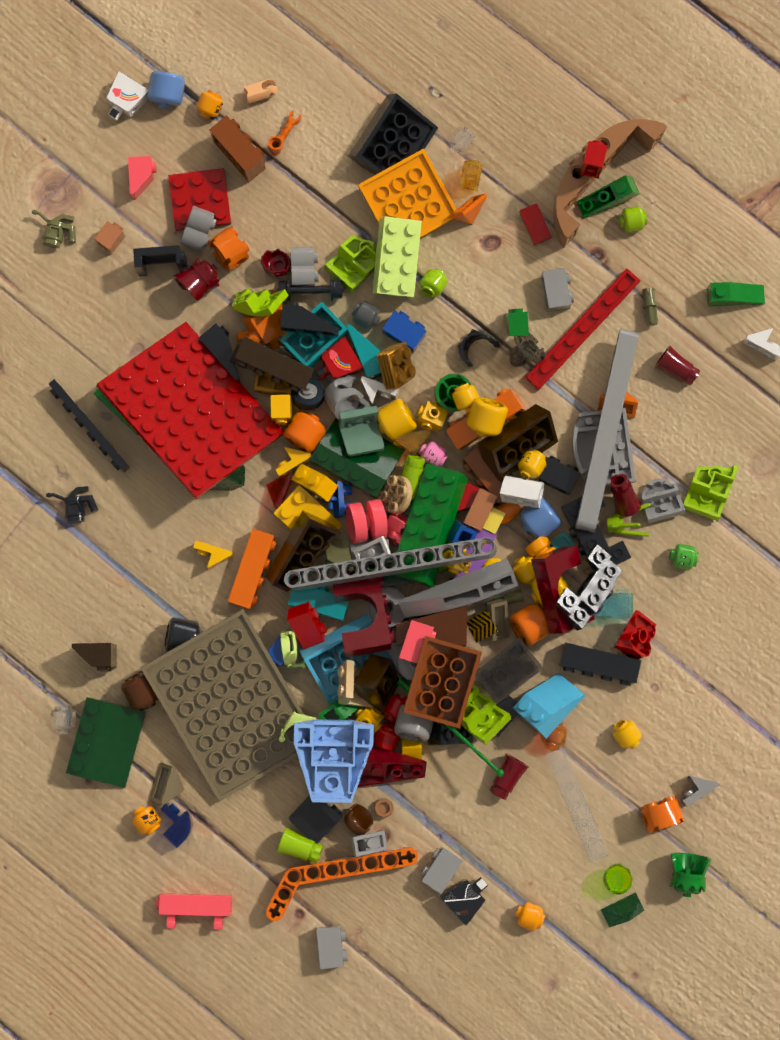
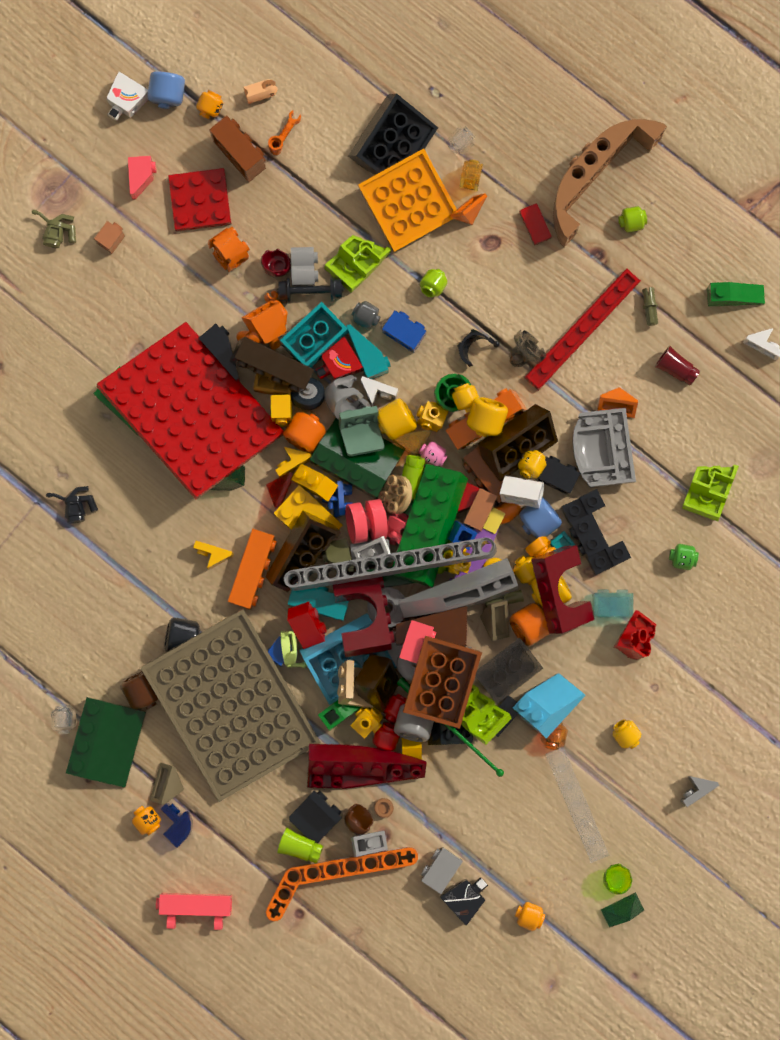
(93, 433): black plate -> none
(98, 655): dark brown slope -> none
(158, 255): black panel -> none
(197, 228): light grey brick -> none
(198, 279): dark red hat -> none
(258, 303): lime slope -> none
(294, 718): yellowish green helmet -> none
(300, 320): black slope -> none
(330, 946): light grey brick -> none
(333, 756): light blue wedge -> none
(396, 257): yellowish green brick -> none
(396, 365): pearl gold brick -> none
(482, 626): sticker -> none
(513, 771): dark red plant -> none
(516, 322): green slope -> none
(556, 290): light grey brick -> none
(592, 592): bracket -> none
(593, 159): red brick -> none
(600, 663): black brick -> none
(607, 430): light grey beam -> none
(608, 196): green slope -> none
(617, 525): lime plant -> none
(624, 496): dark red plant -> none
(663, 815): orange brick -> none
(664, 500): light grey slope -> none
(689, 873): green hat -> none

